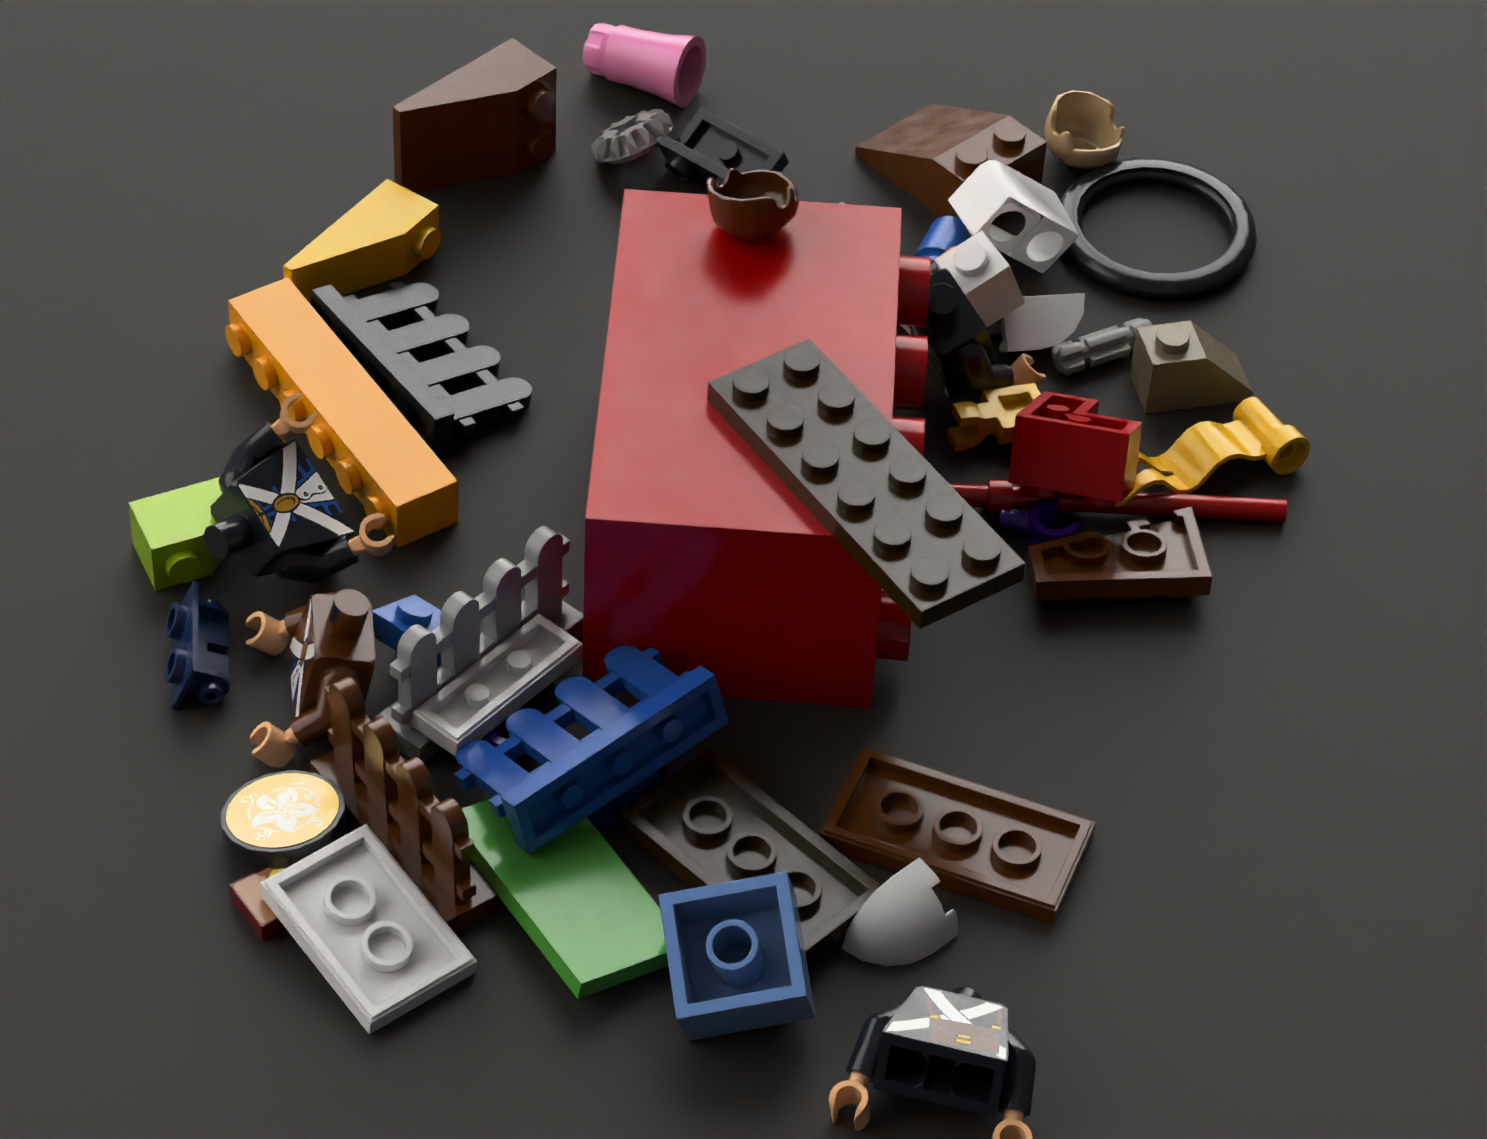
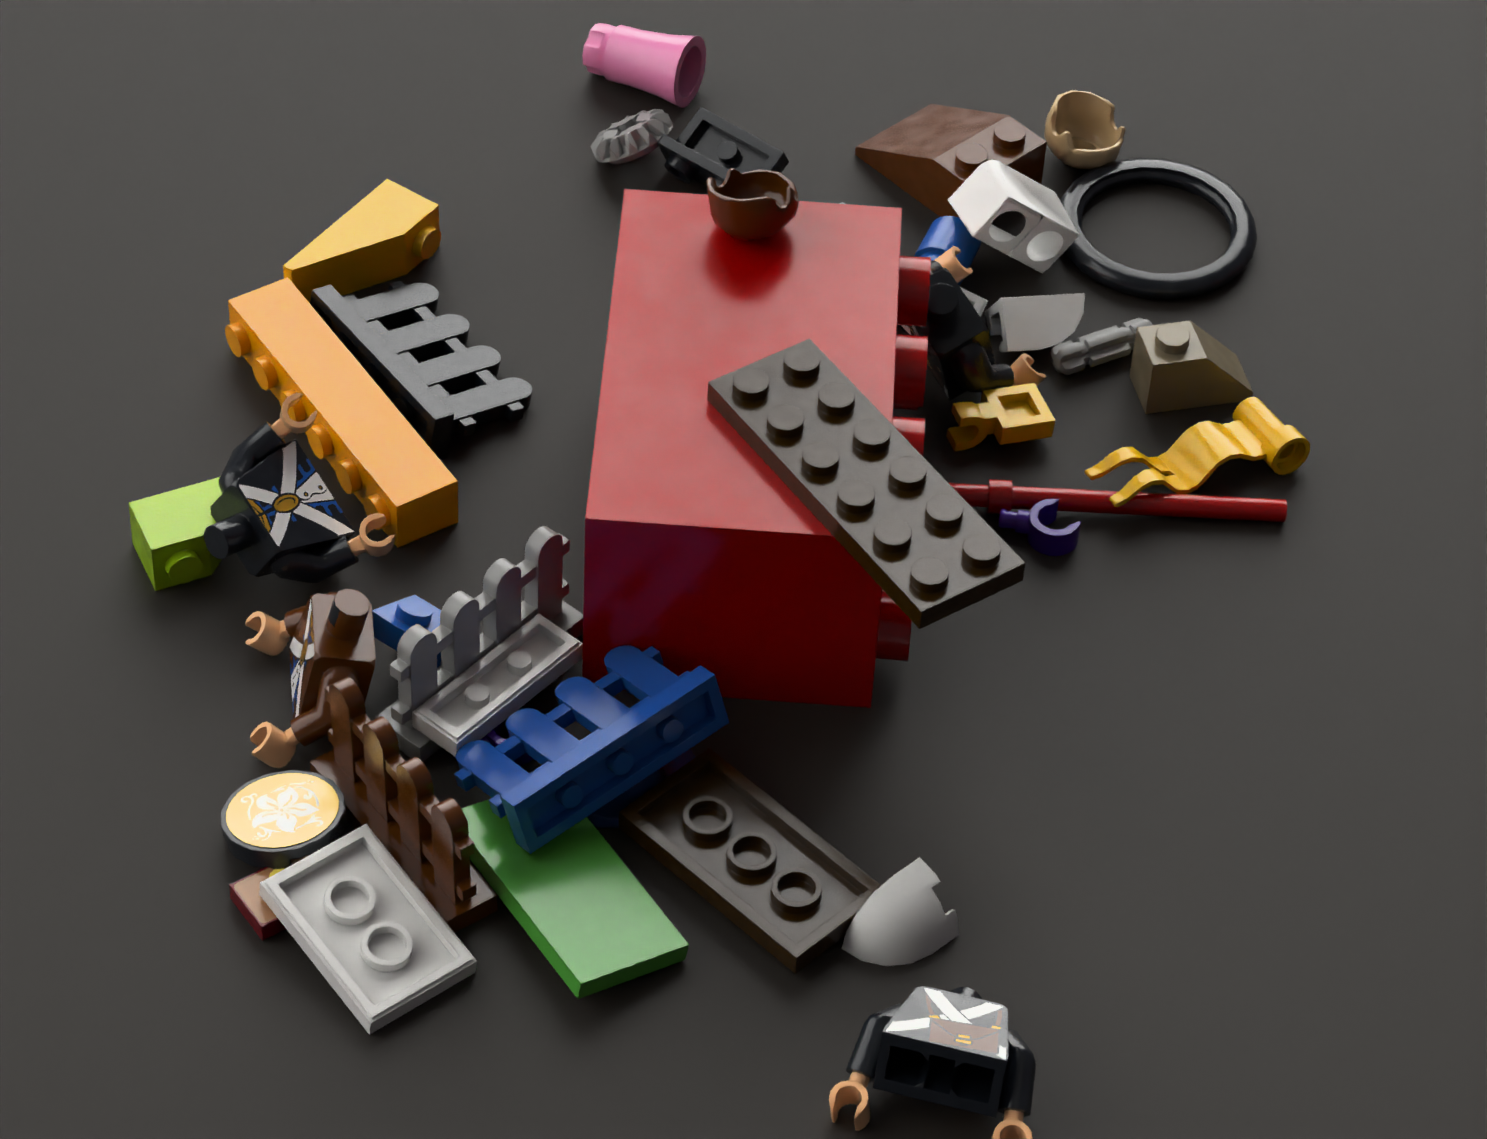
(195, 631): dark blue hinge -> none
(477, 121): reddish brown slope -> none
(736, 956): medium blue brick -> none
(966, 833): reddish brown tile -> none
(983, 277): white brick -> none
(1074, 450): red brick -> none
(1136, 563): reddish brown wing -> none

